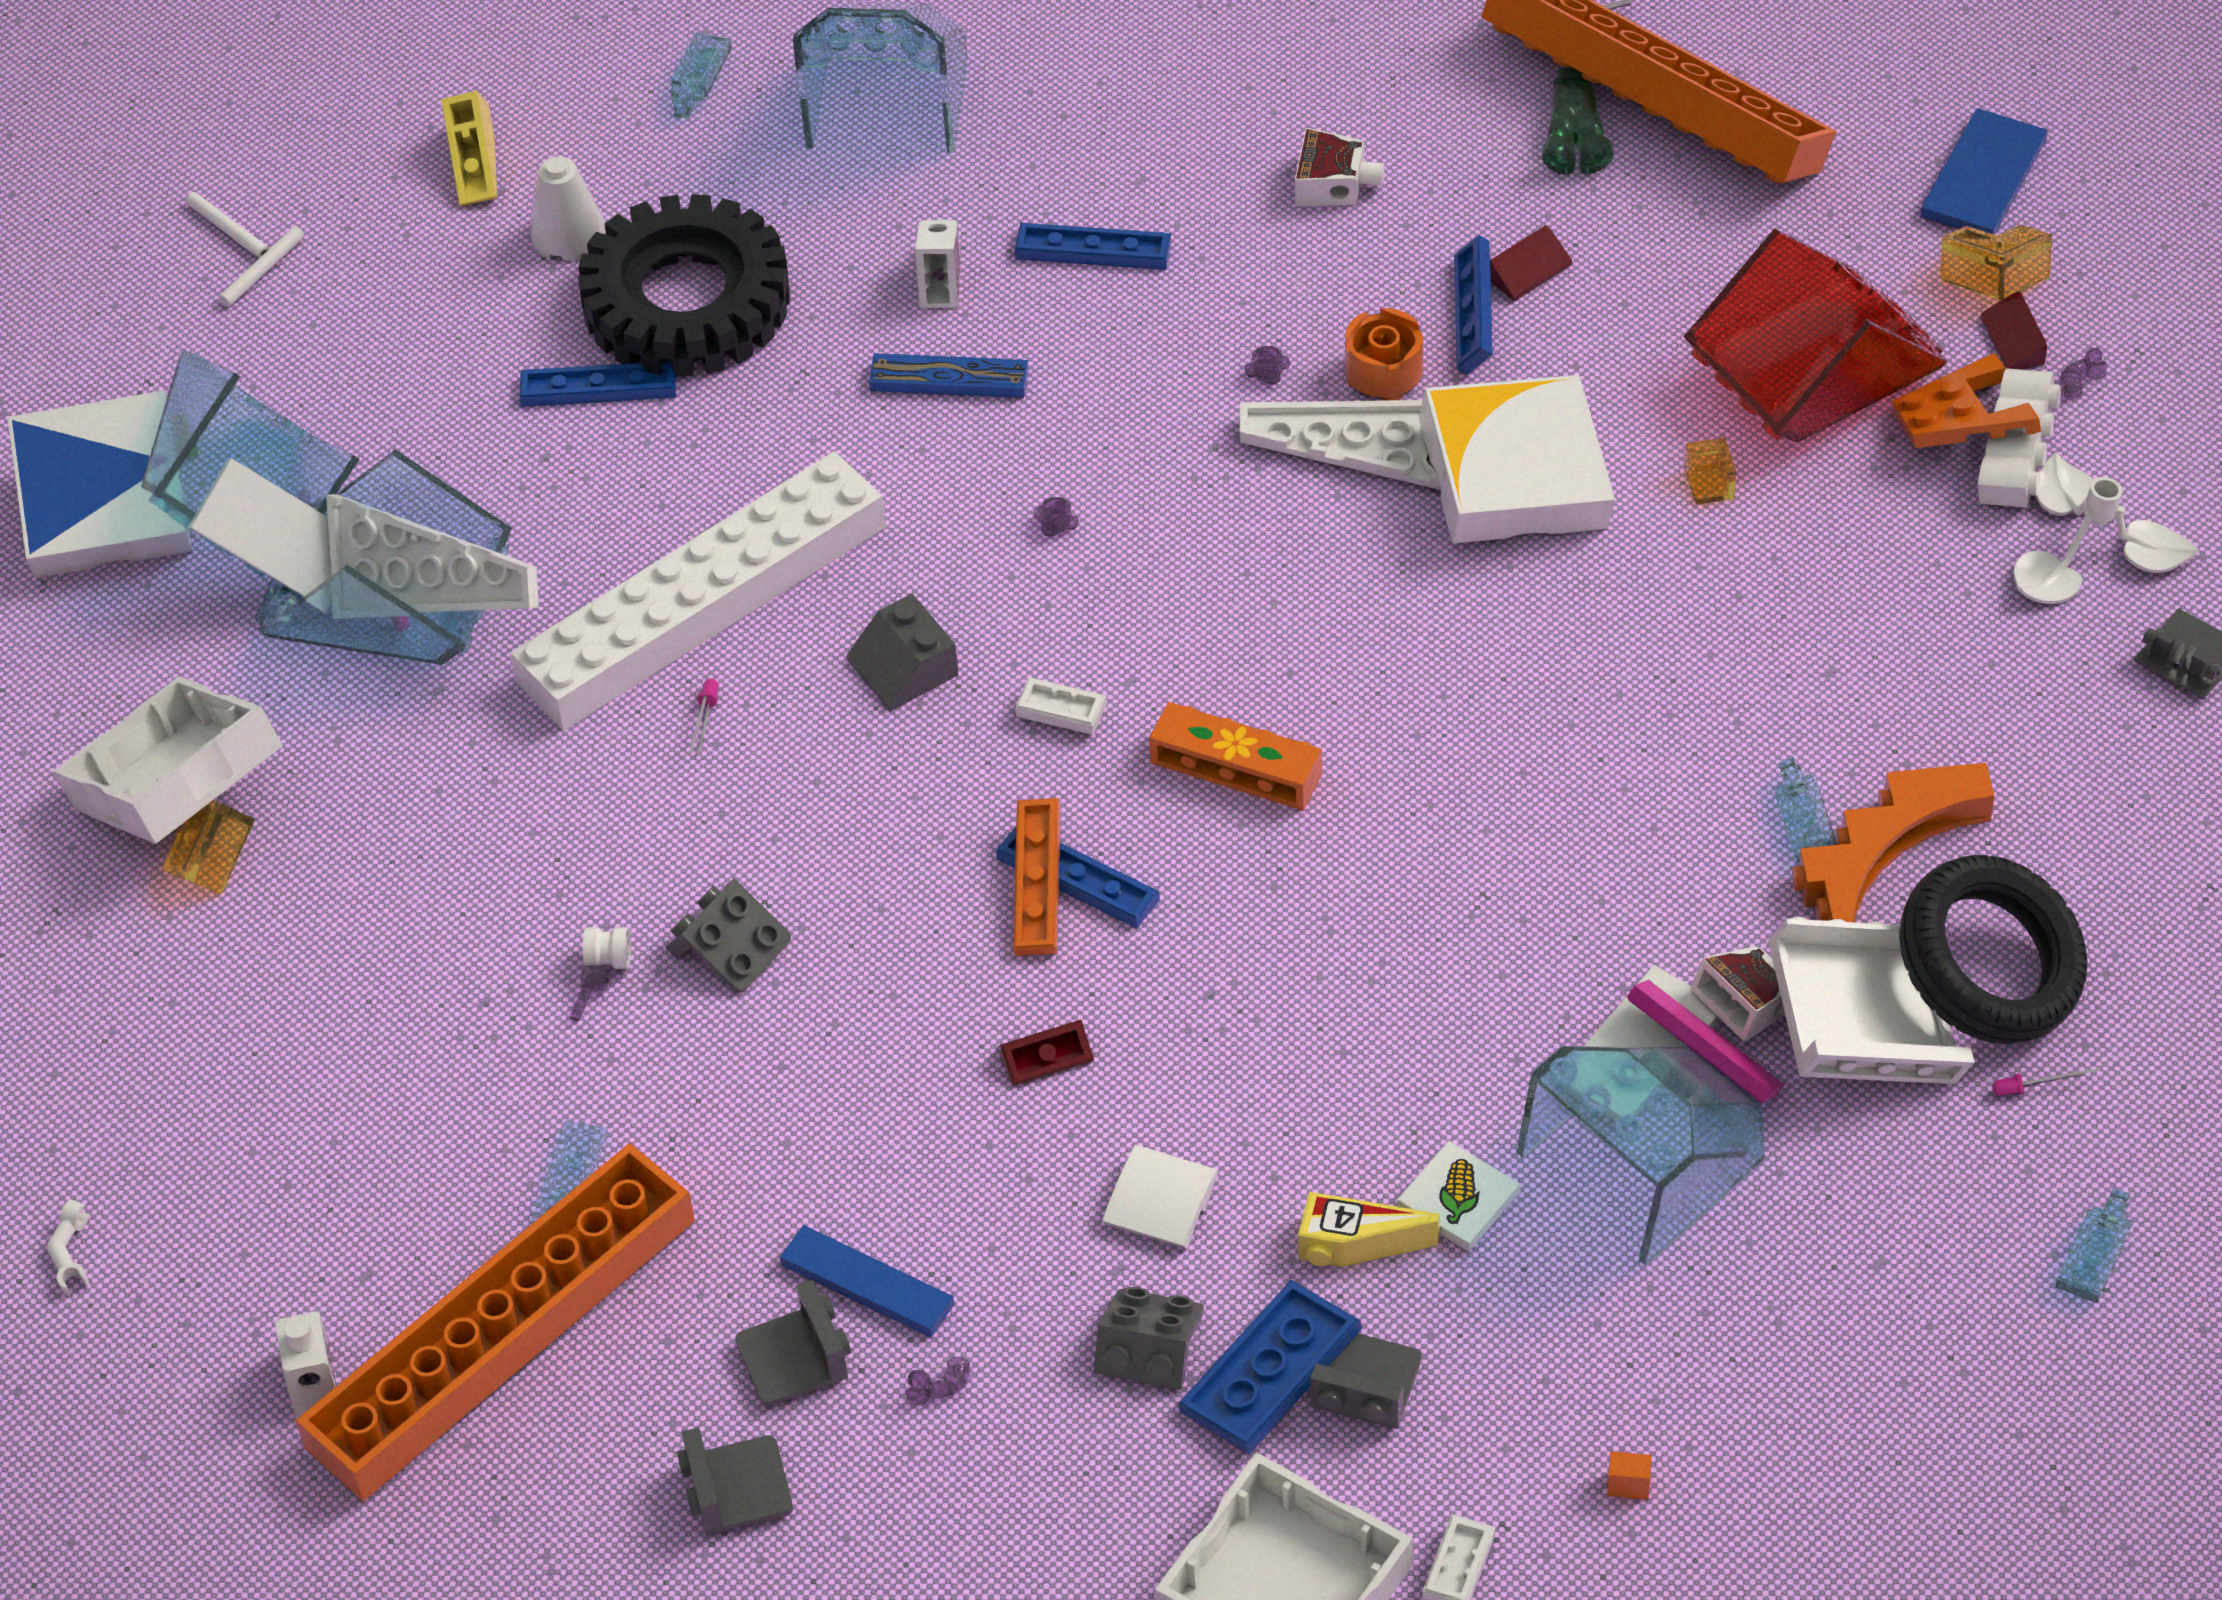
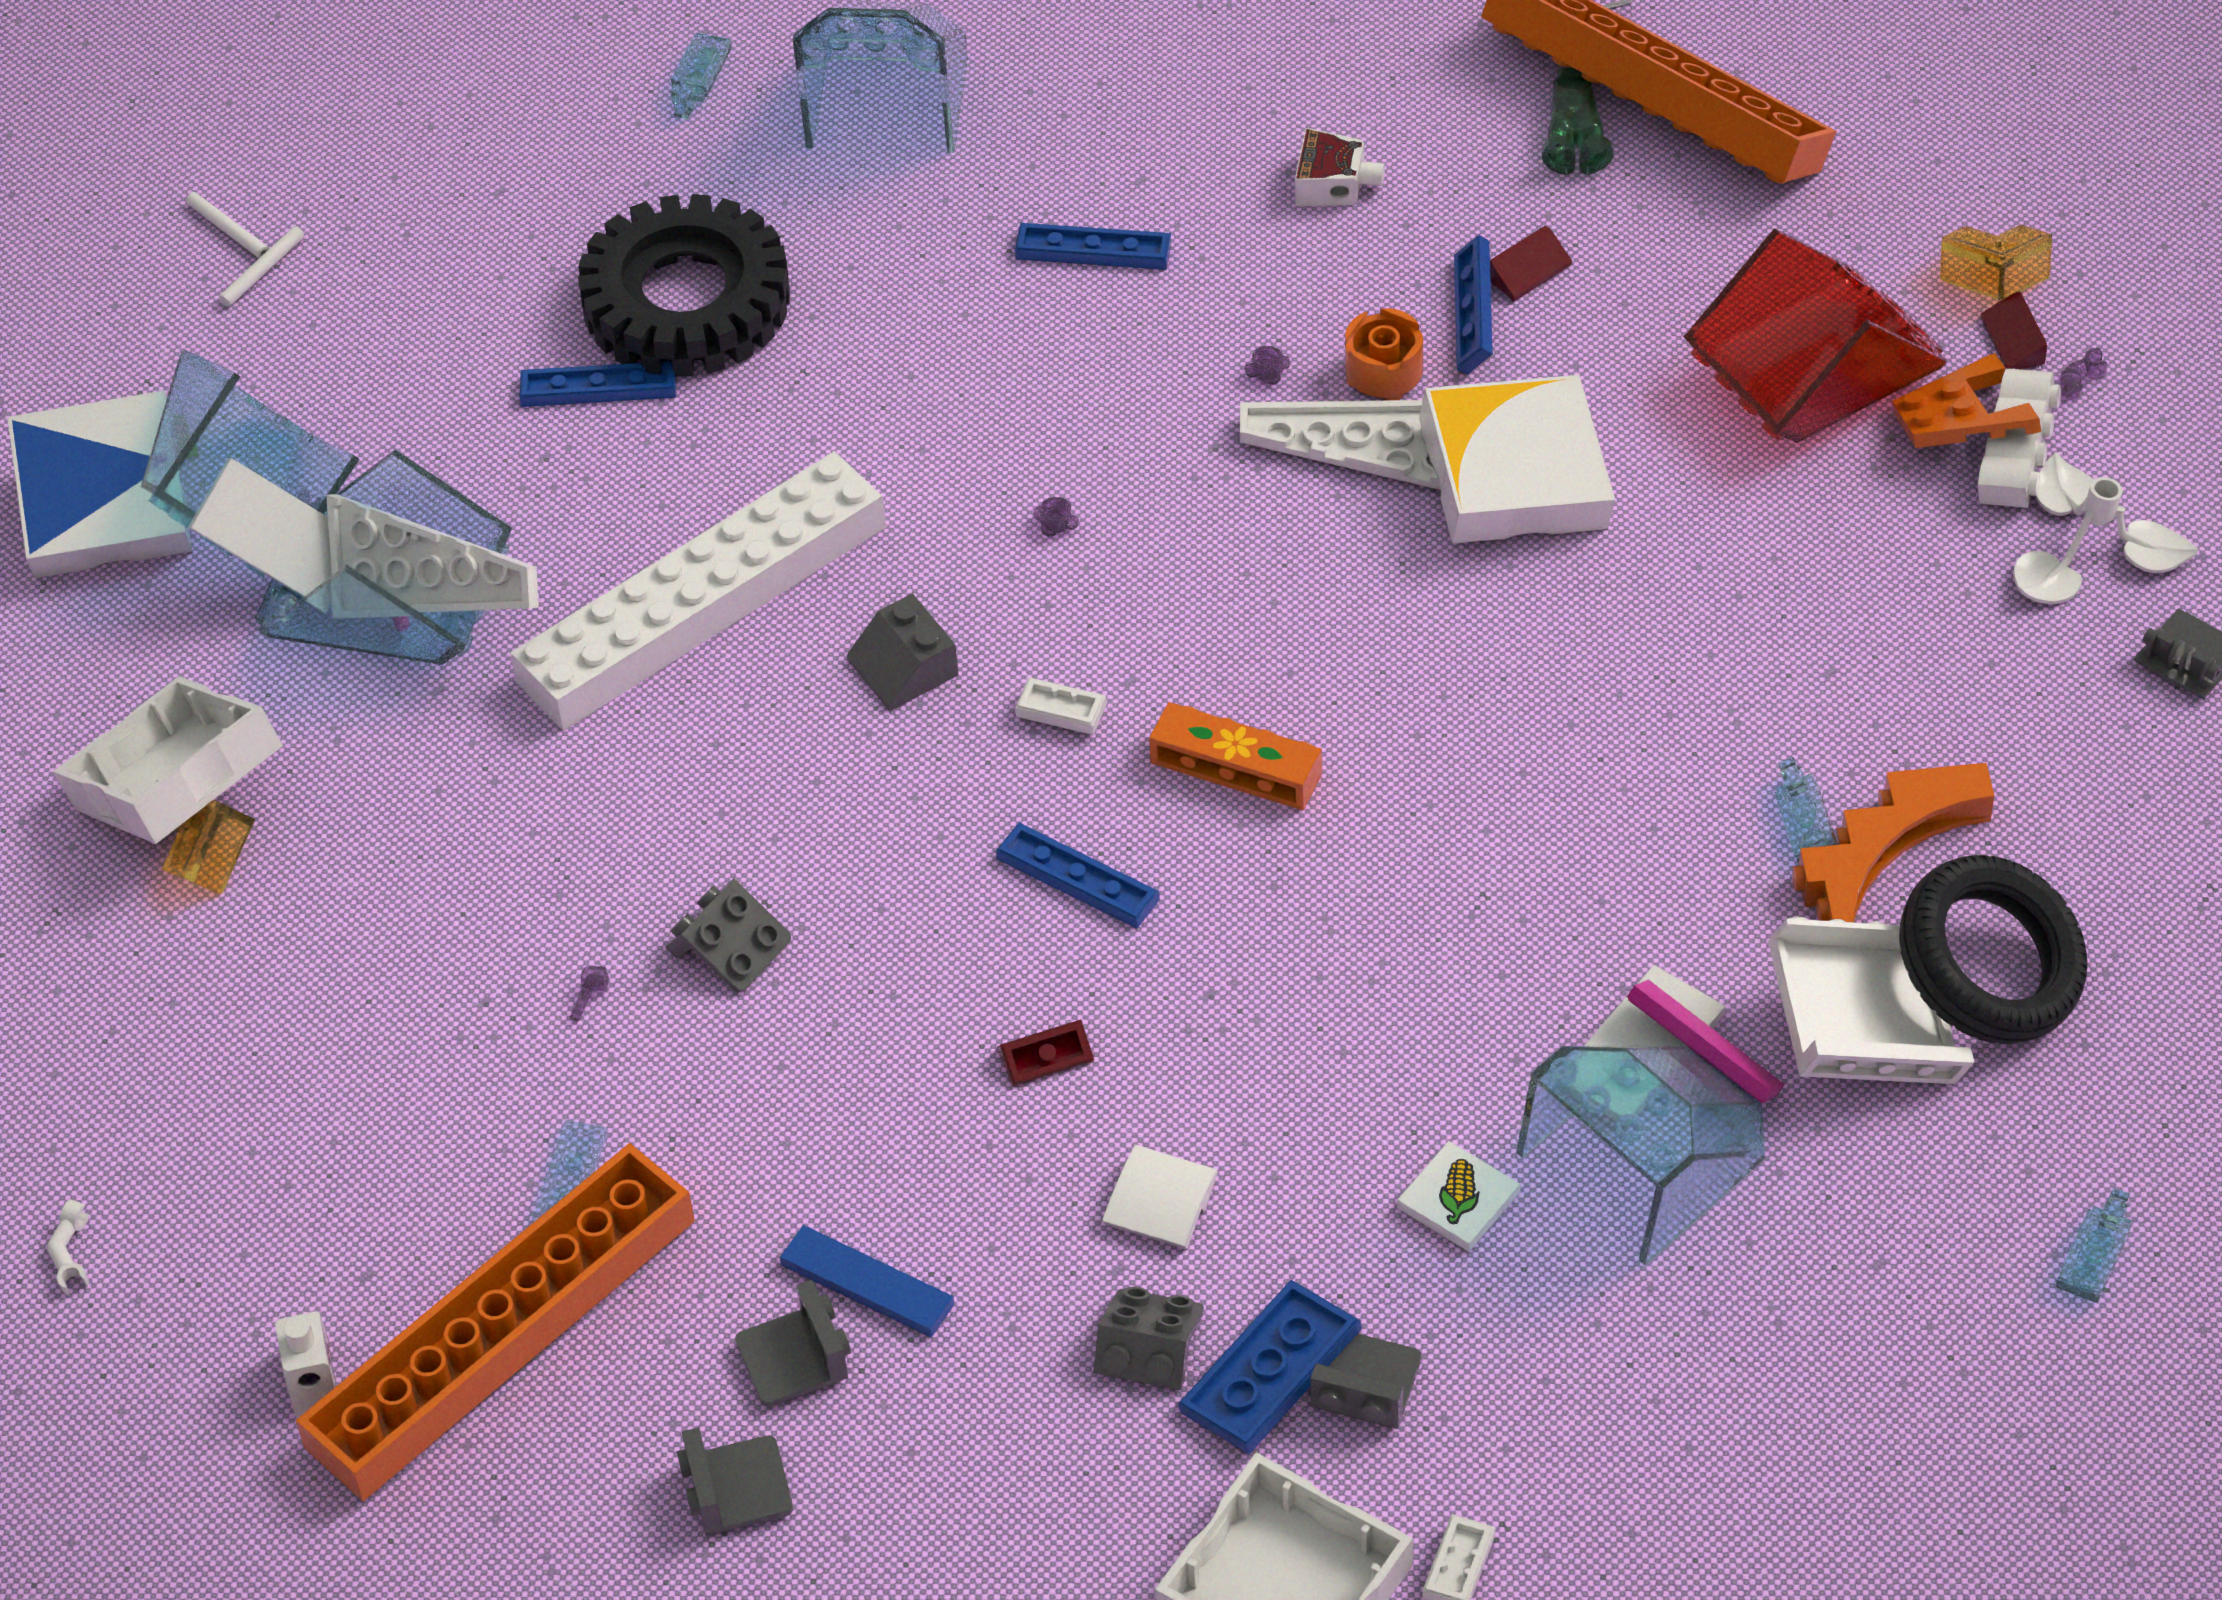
(471, 147): light yellow slope -> none
(563, 211): white cone -> none
(607, 947): white wheel -> none
(708, 699): piece -> none
(938, 249): white torso -> none
(949, 375): blue tile -> none
(951, 1382): clear purple arm -> none
(1037, 877): orange tile -> none
(1358, 1231): light yellow slope -> none
(1629, 1475): orange piece -> none
(1710, 471): clear yellow panel -> none
(1740, 990): torso -> none
(1984, 172): blue tile -> none
(2015, 1084): dark pink piece -> none

